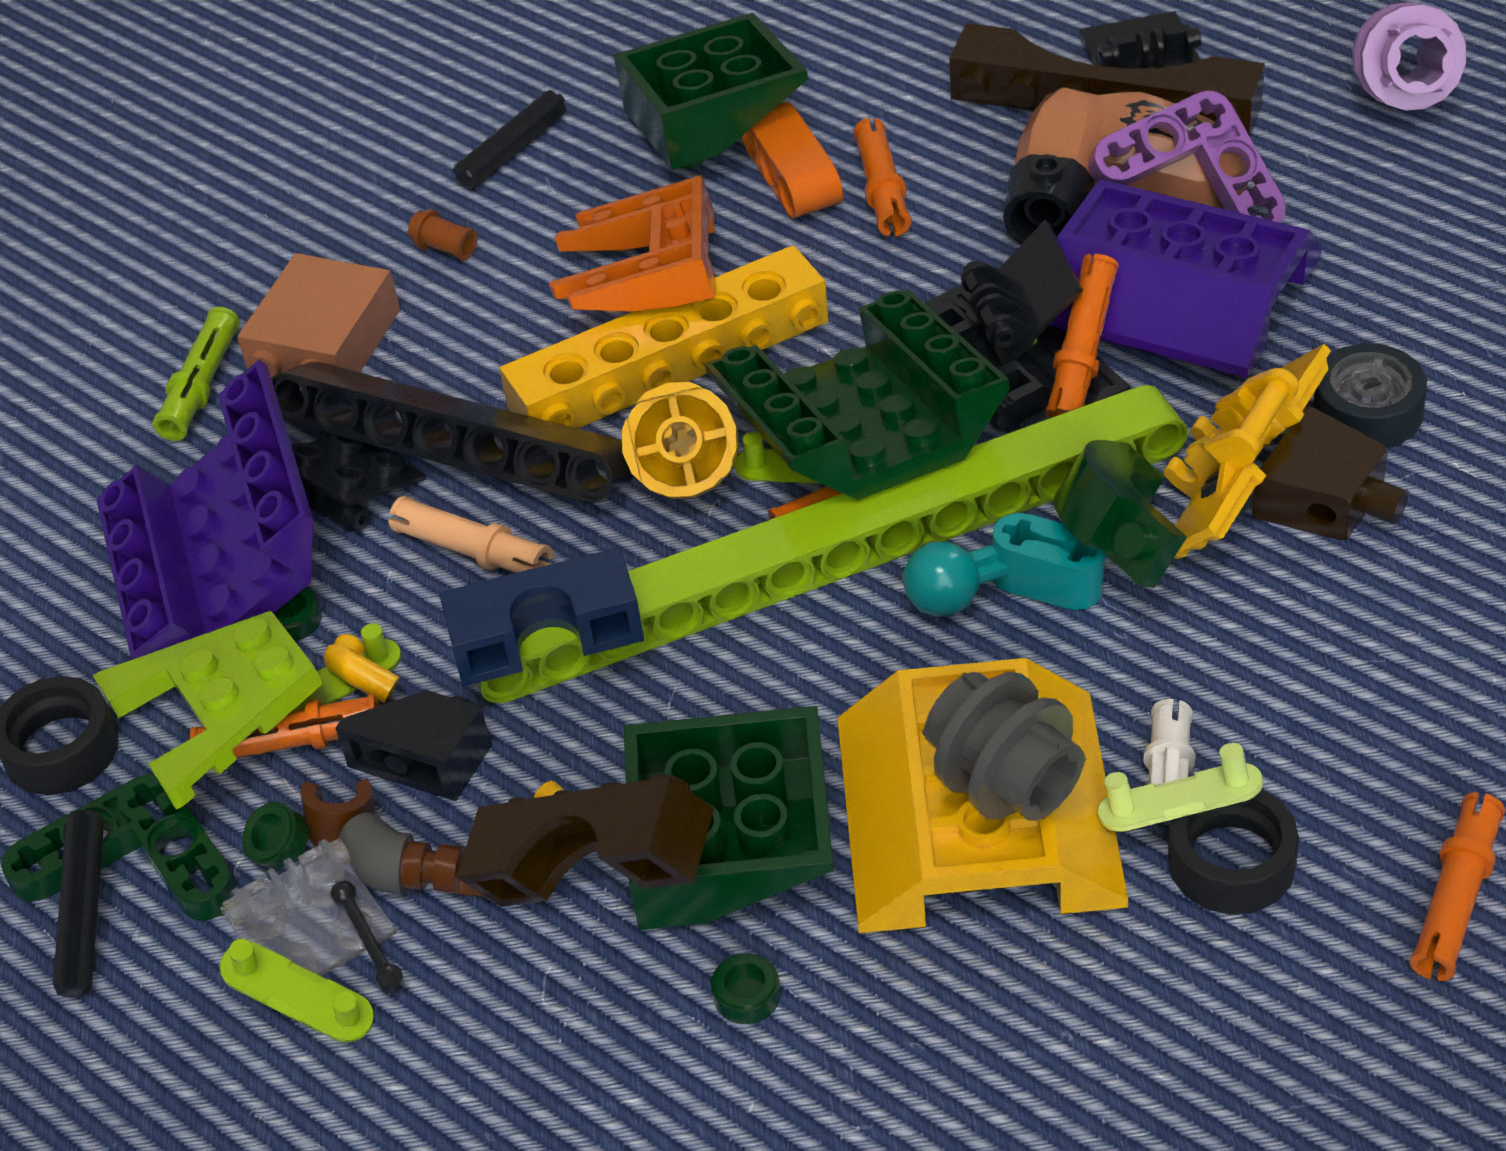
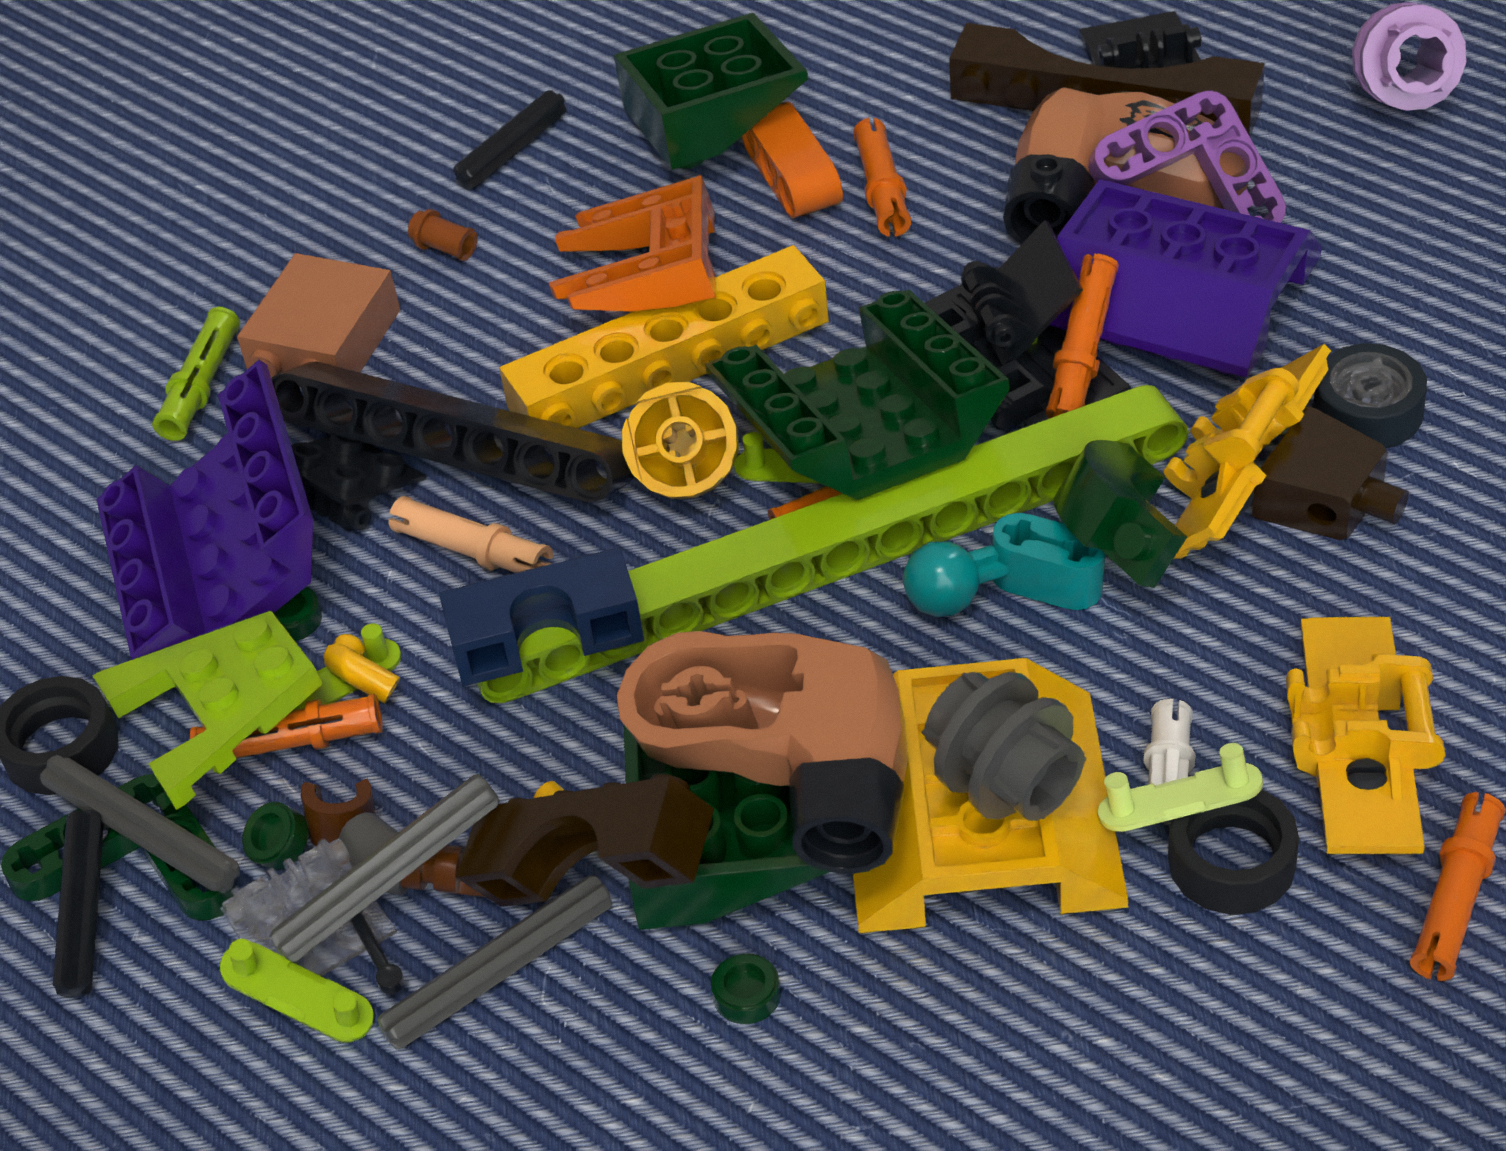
(141, 824): none -> dark grey axle
(384, 868): none -> dark grey axle
(418, 742): black slope -> none
(494, 962): none -> dark grey axle
(782, 716): none -> nougat piece
(1338, 735): none -> yellow piece

